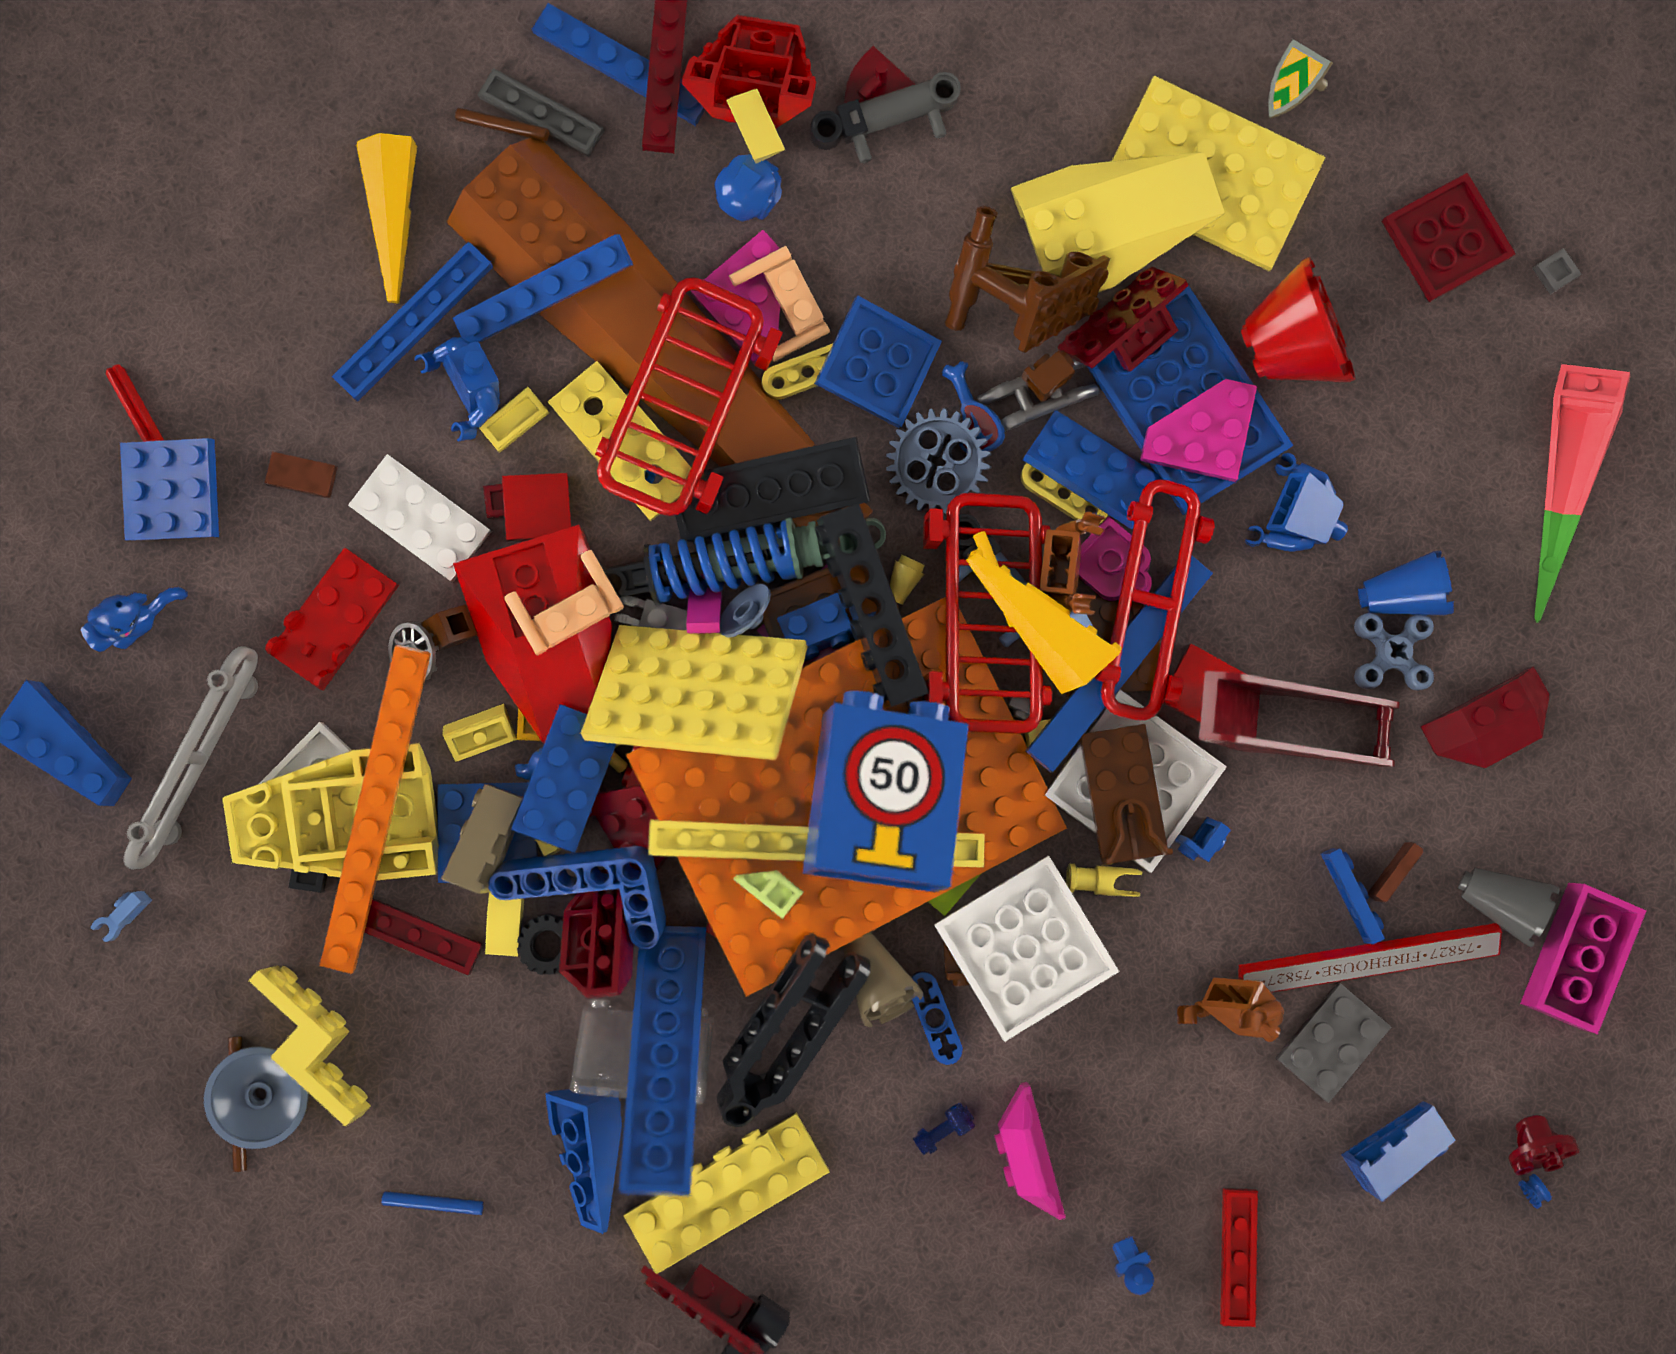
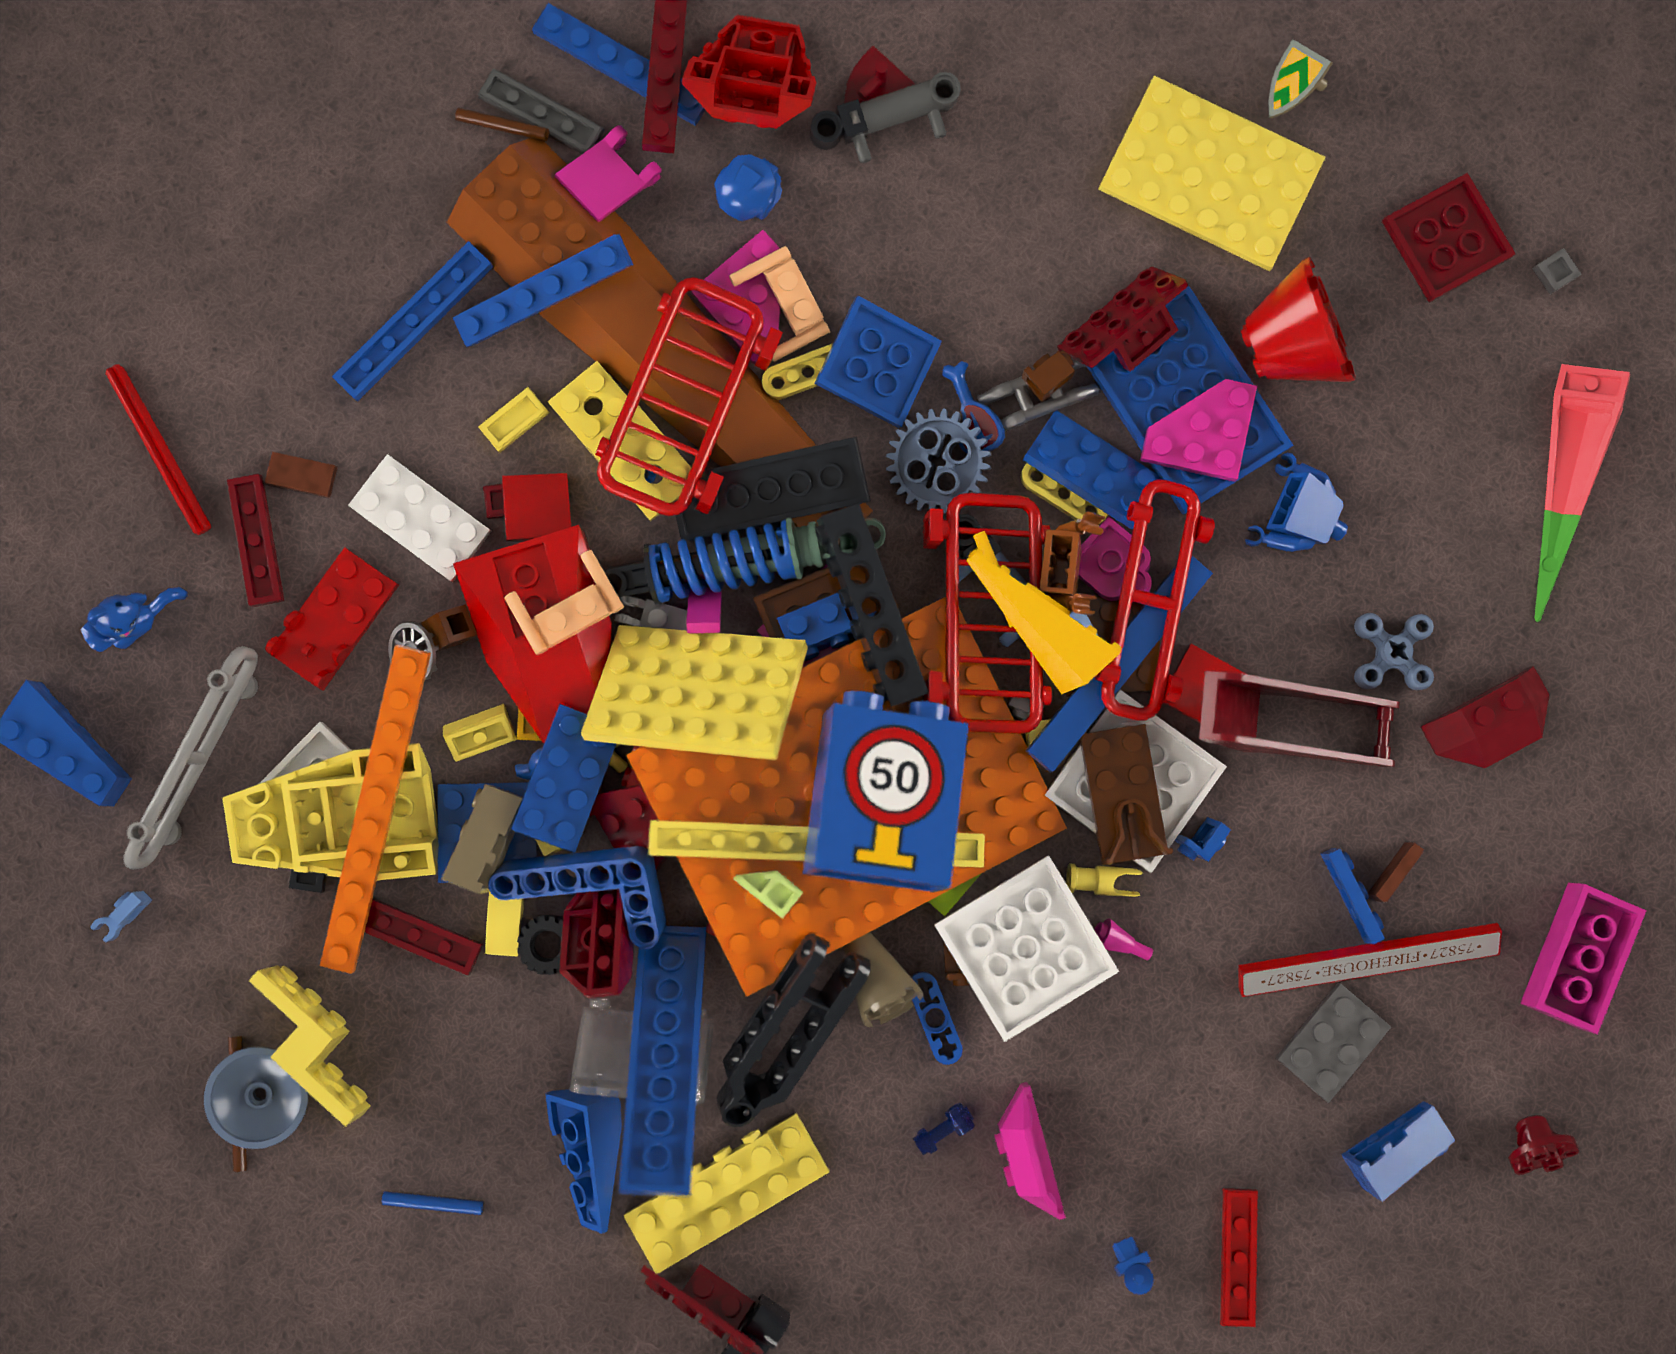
(169, 489): plate -> none
(255, 540): none -> dark red plate
(388, 175): yellow wedge -> none
(472, 379): blue torso -> none
(603, 179): none -> dark pink flag
(745, 610): sand blue dish -> none
(755, 125): light yellow slope -> none
(905, 577): light yellow cone -> none
(1041, 299): reddish brown plate -> none
(1118, 210): light yellow wedge -> none
(1118, 940): none -> dark pink cone
(1240, 1005): dark orange torso -> none
(1410, 588): blue cone -> none
(1510, 901): dark grey cone -> none
(1536, 1191): blue bush -> none

